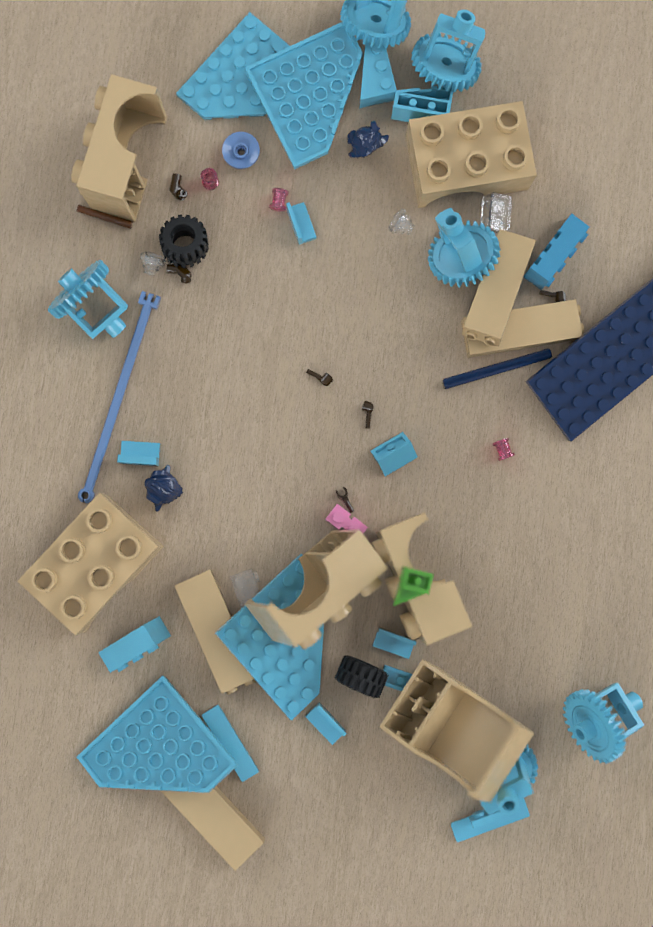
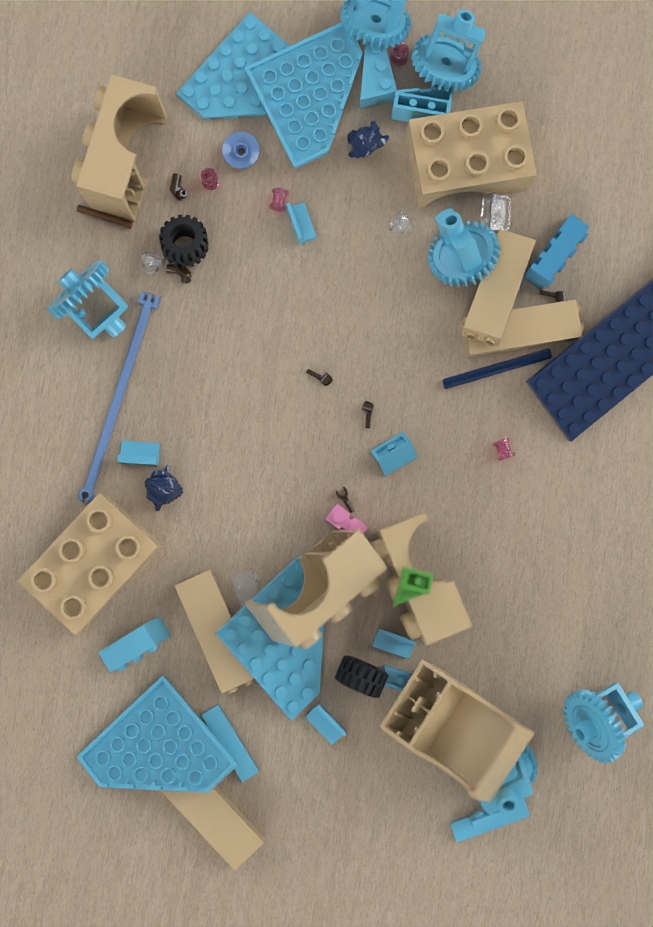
(402, 59): none -> clear pink bush

